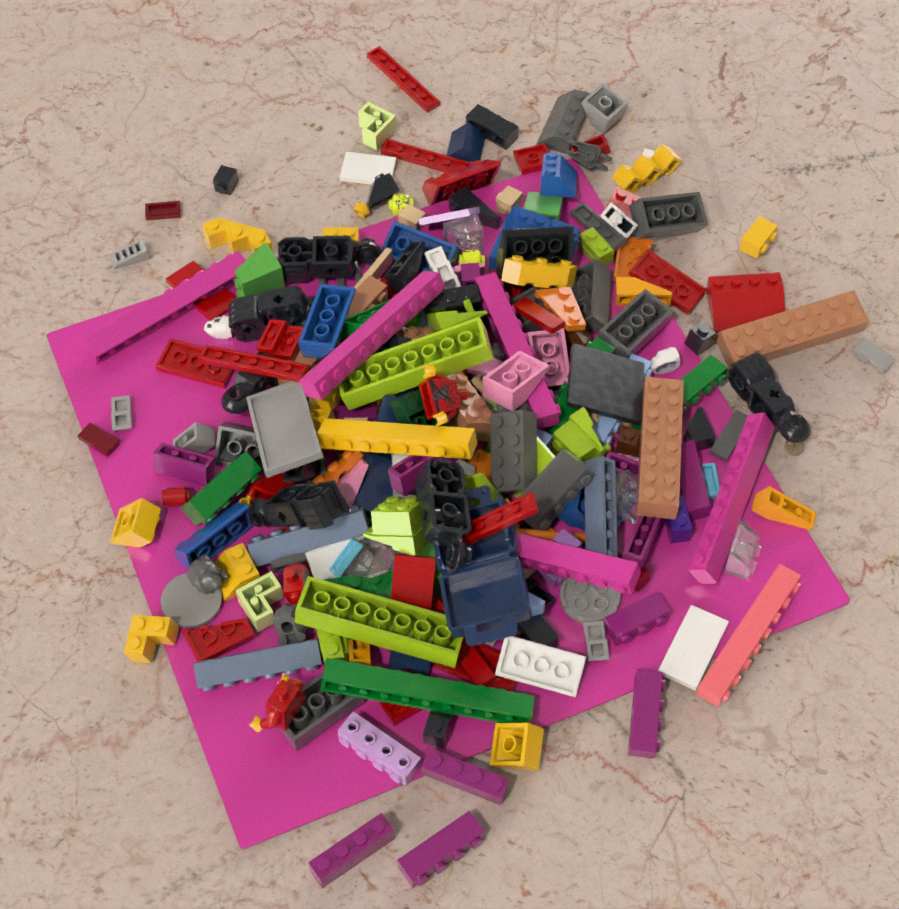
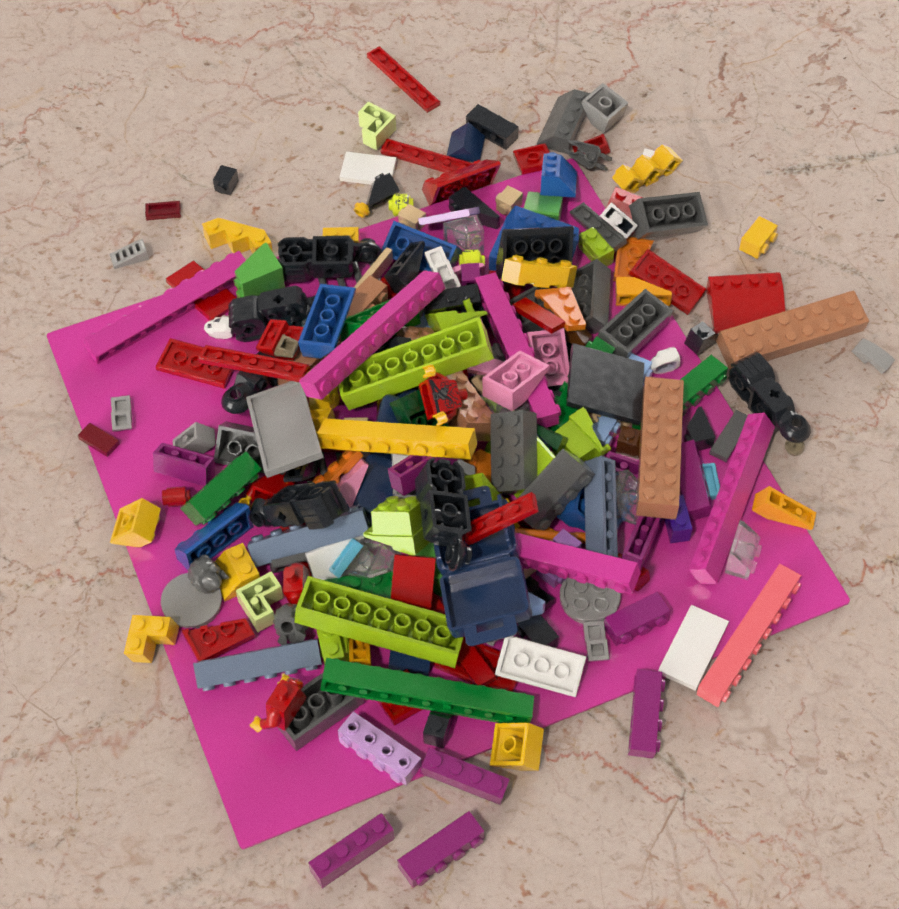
(286, 347): none -> dark tan slope
(553, 438): none -> dark green slope

